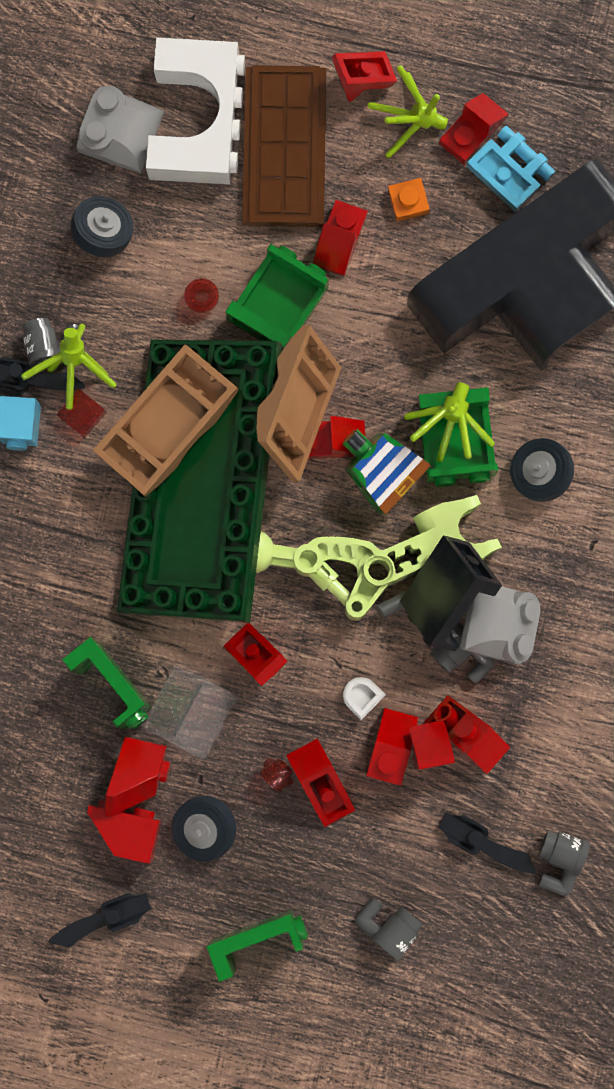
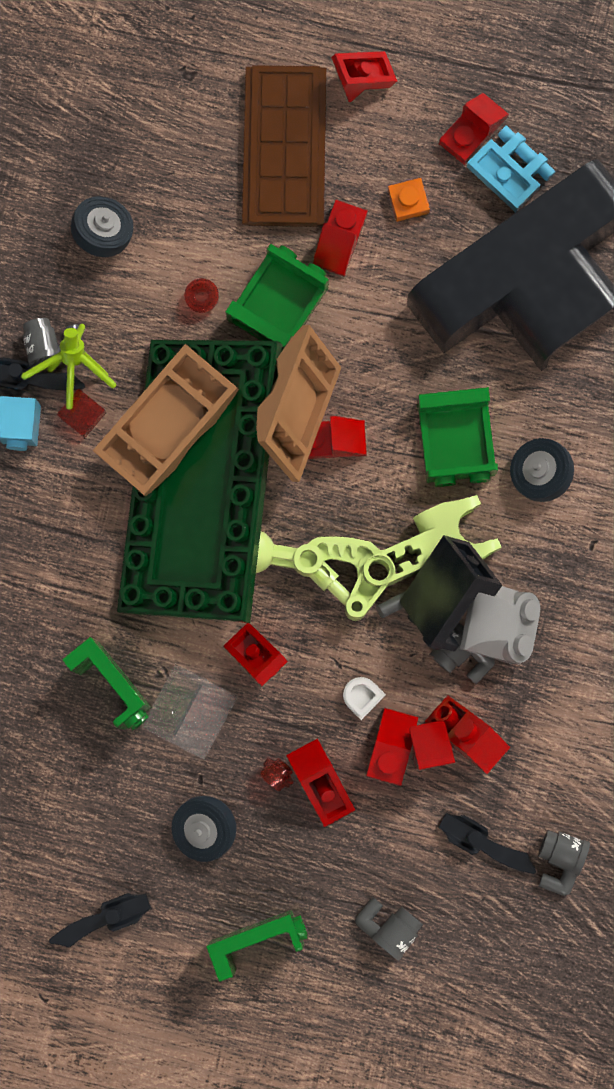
(118, 129): light grey slope -> none
(126, 833): red slope -> none
(136, 775): red slope -> none
(209, 154): white arch -> none
(382, 468): torso -> none
(420, 115): lime plant -> none
(454, 411): lime plant -> none

